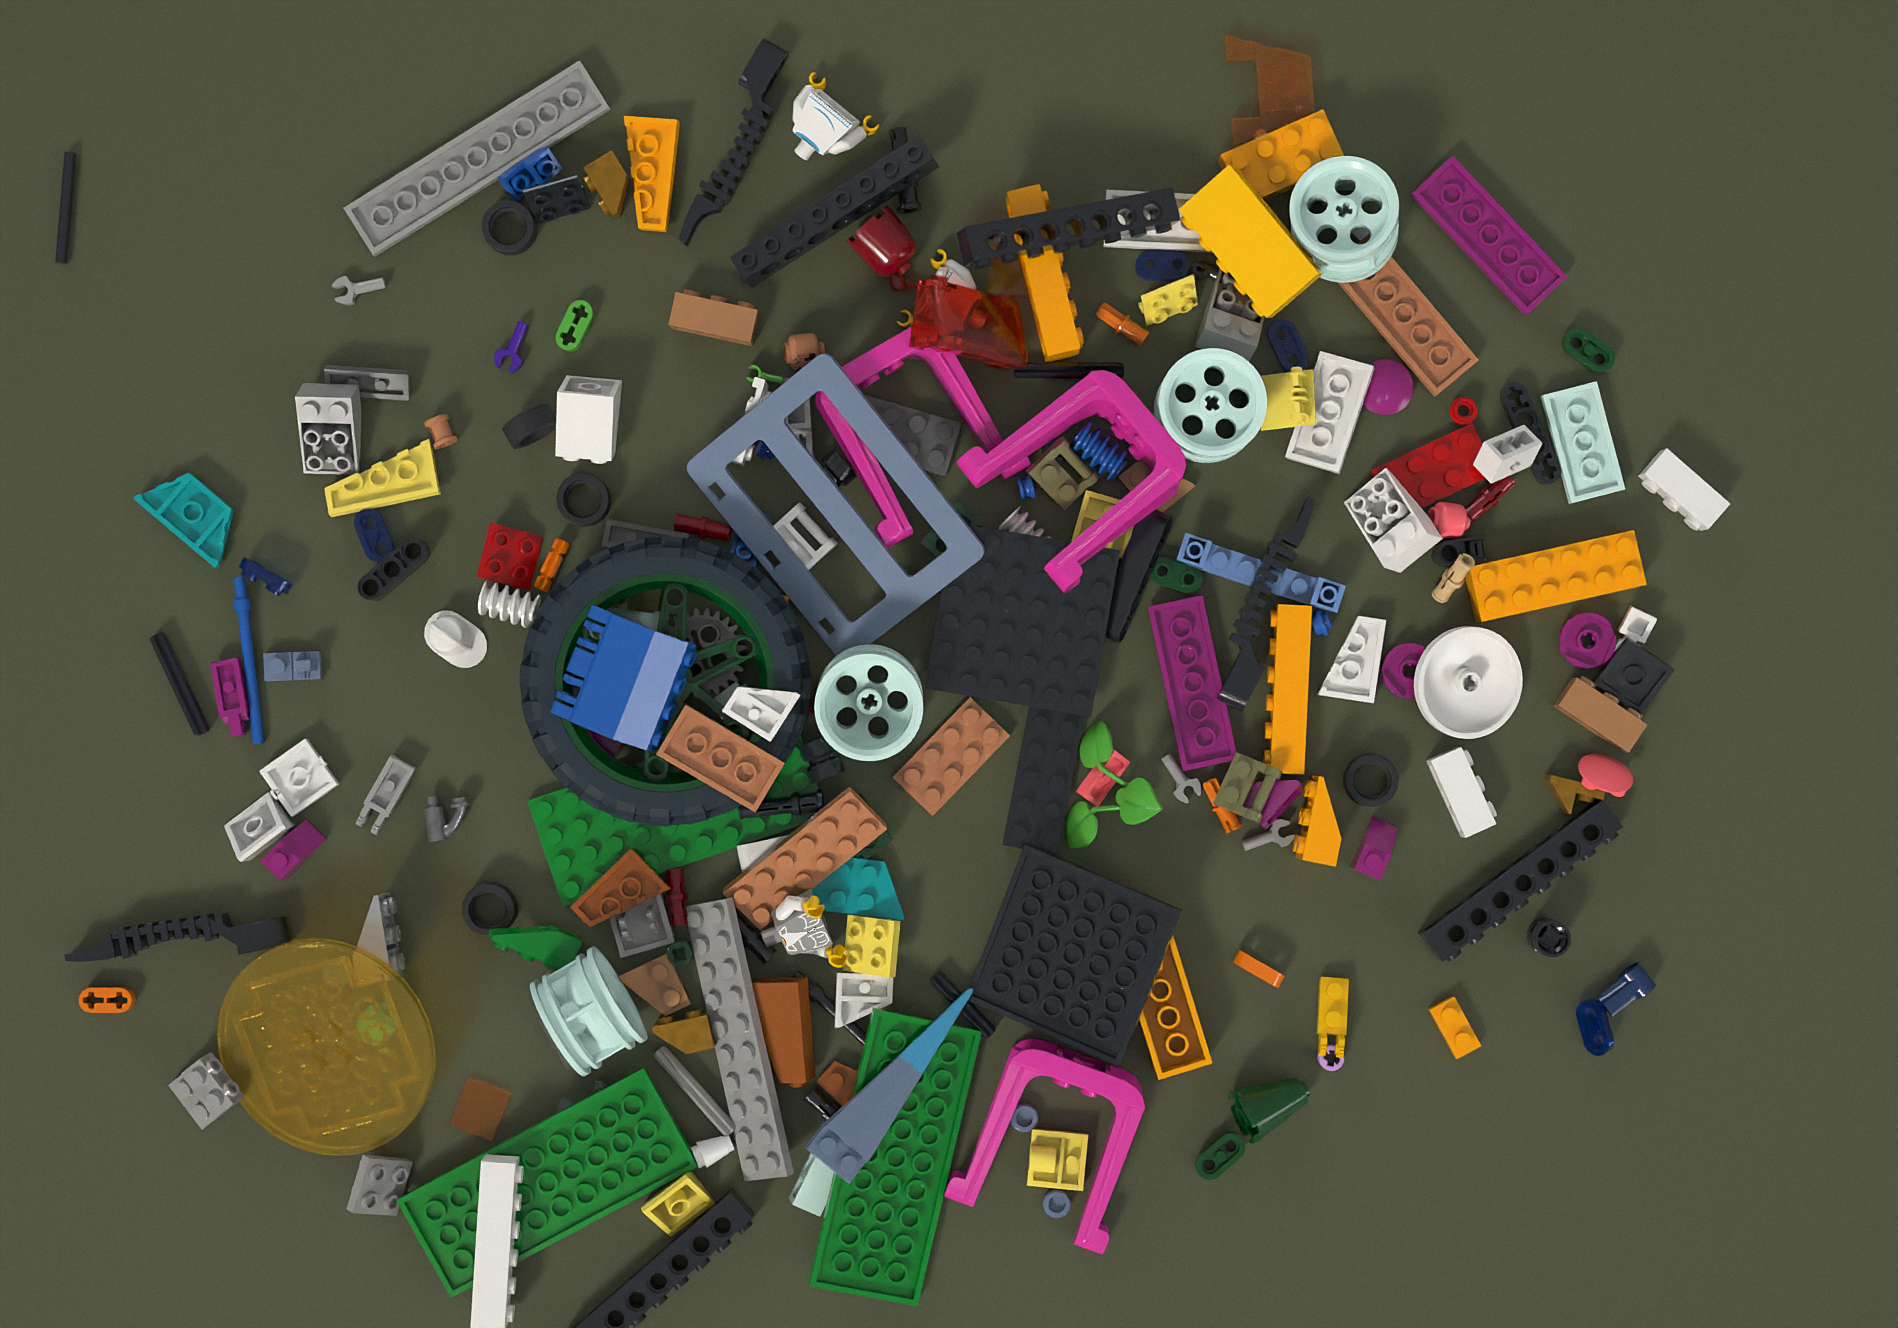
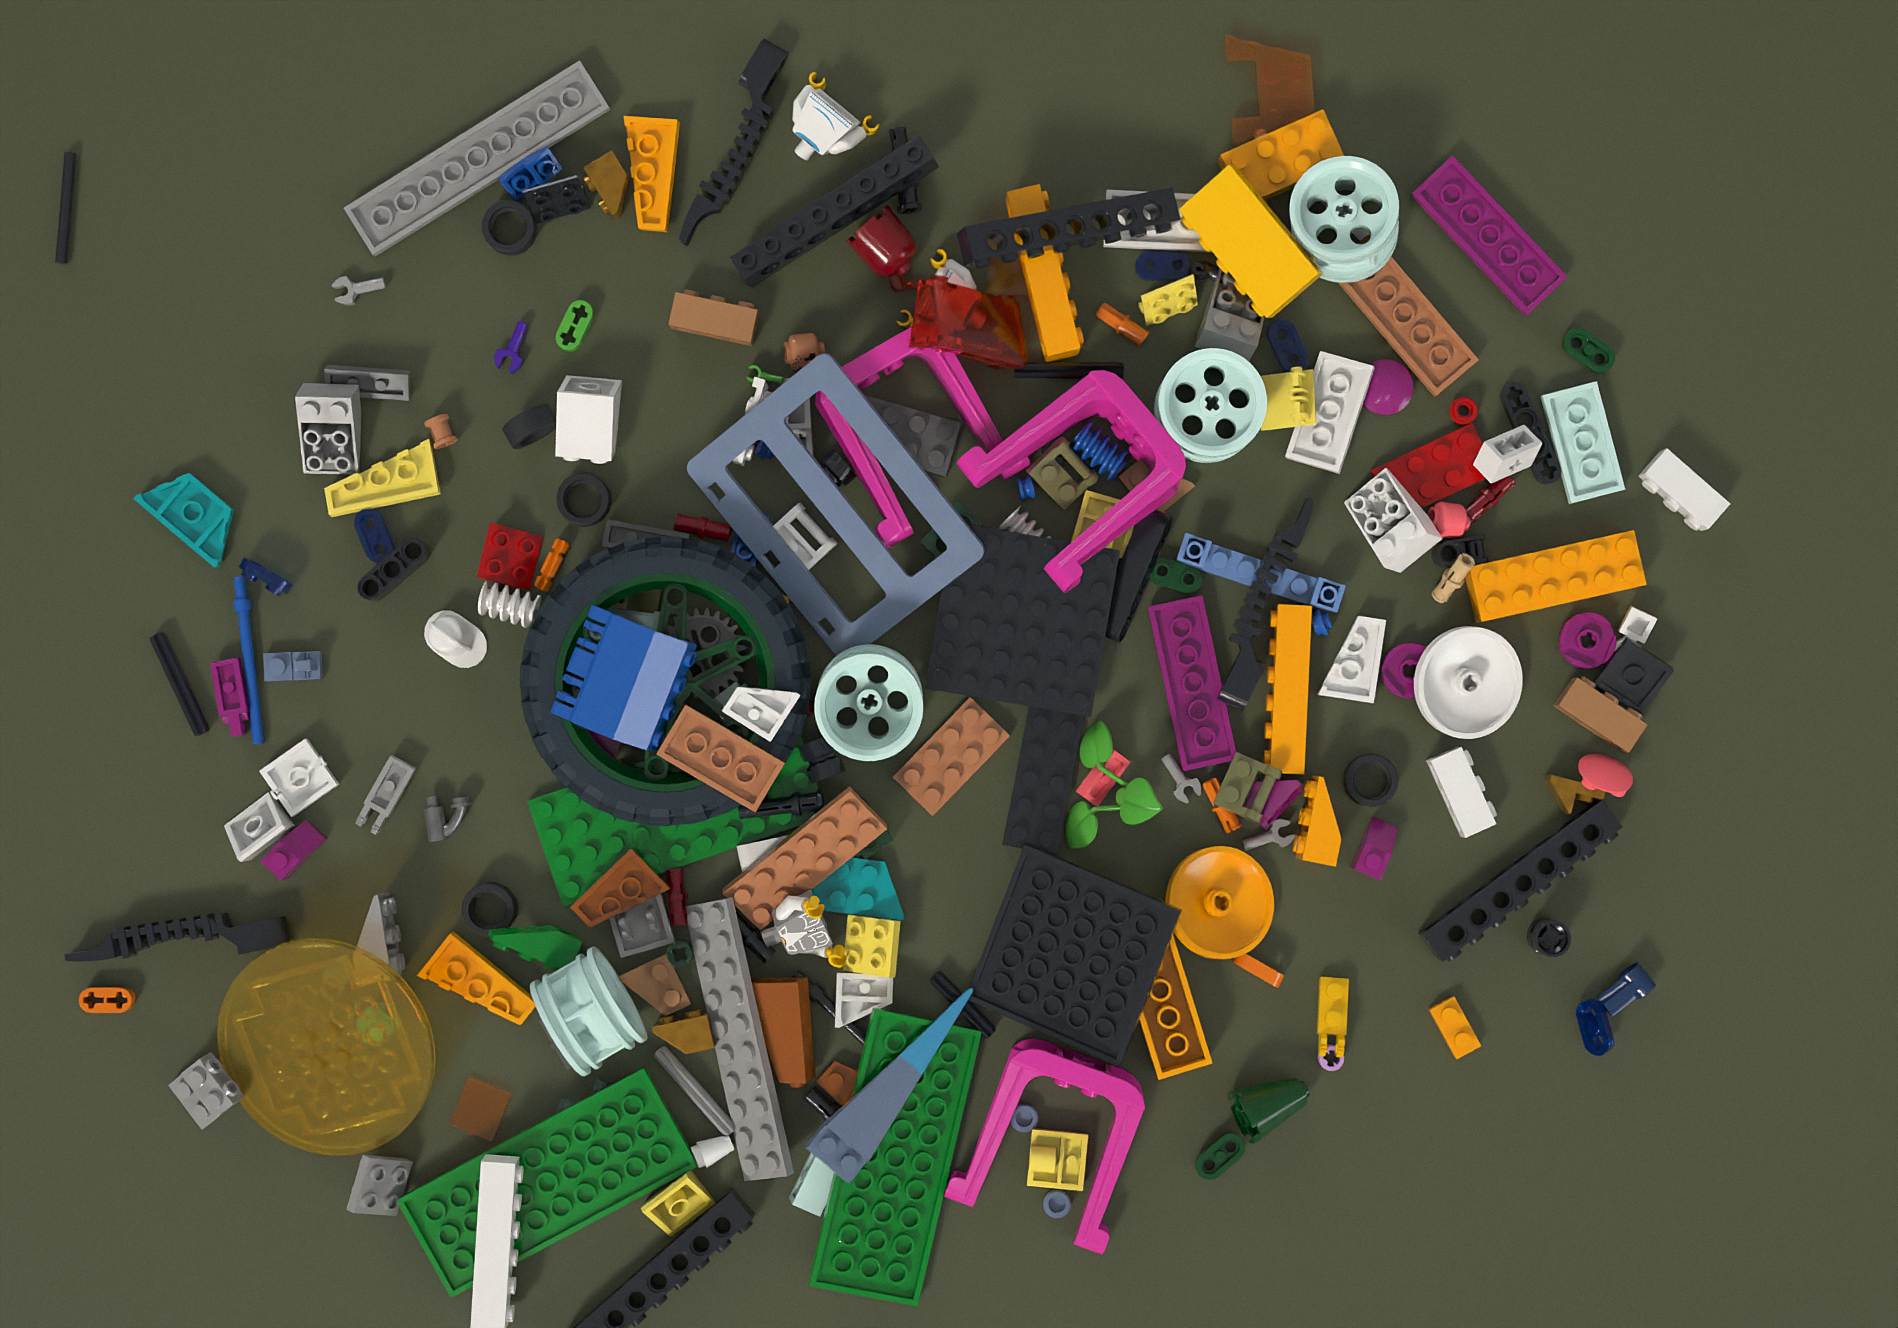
(470, 974): none -> light orange wing
(1222, 902): none -> light orange dish

